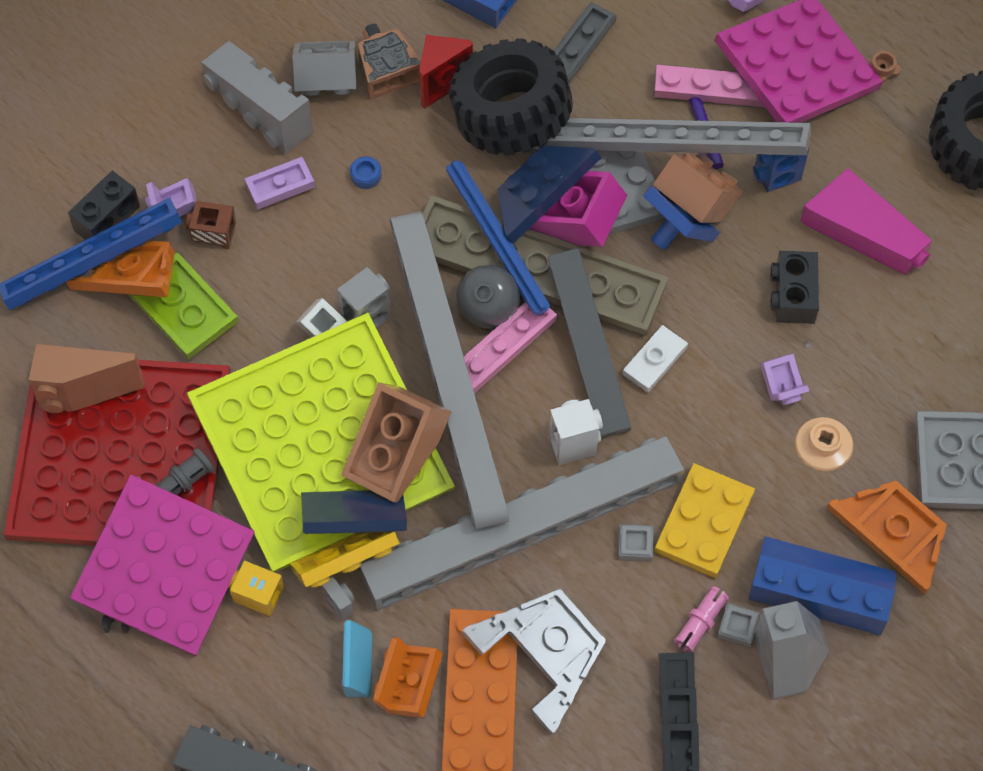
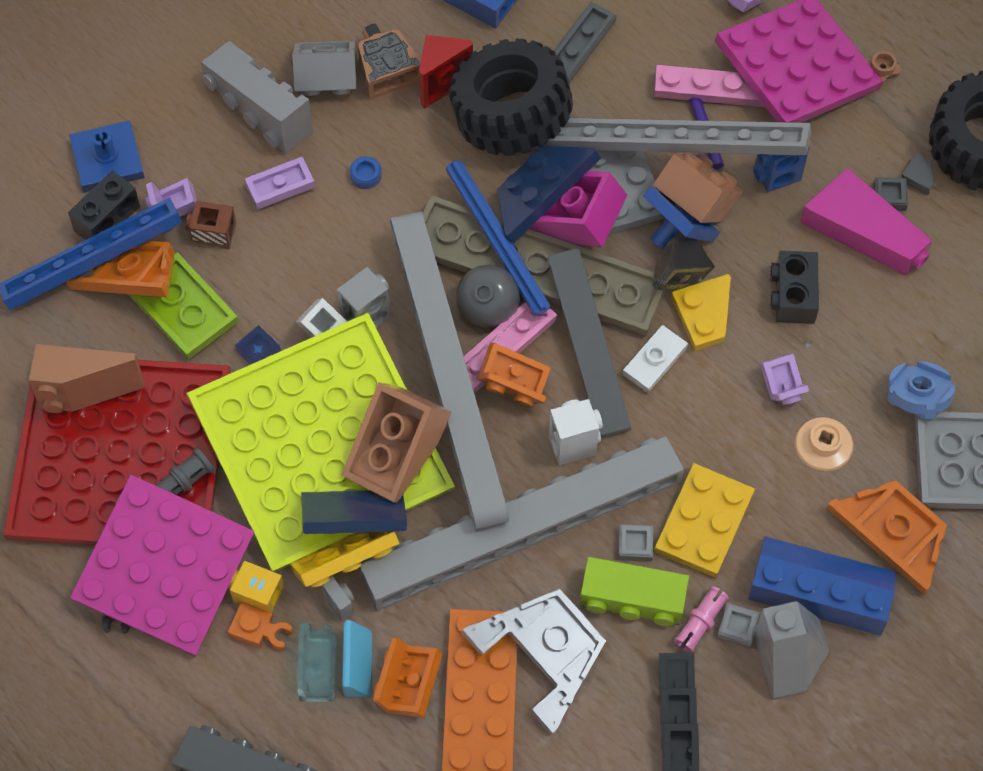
(105, 150): none -> blue tile
(255, 625): none -> orange plate
(257, 346): none -> clear blue tile
(316, 663): none -> clear light blue hinge
(514, 374): none -> orange bracket
(634, 591): none -> lime brick
(681, 264): none -> clear smoke slope
(704, 311): none -> yellow wing
(893, 191): none -> dark grey tile
(919, 174): none -> dark grey tile
(926, 403): none -> medium blue plate

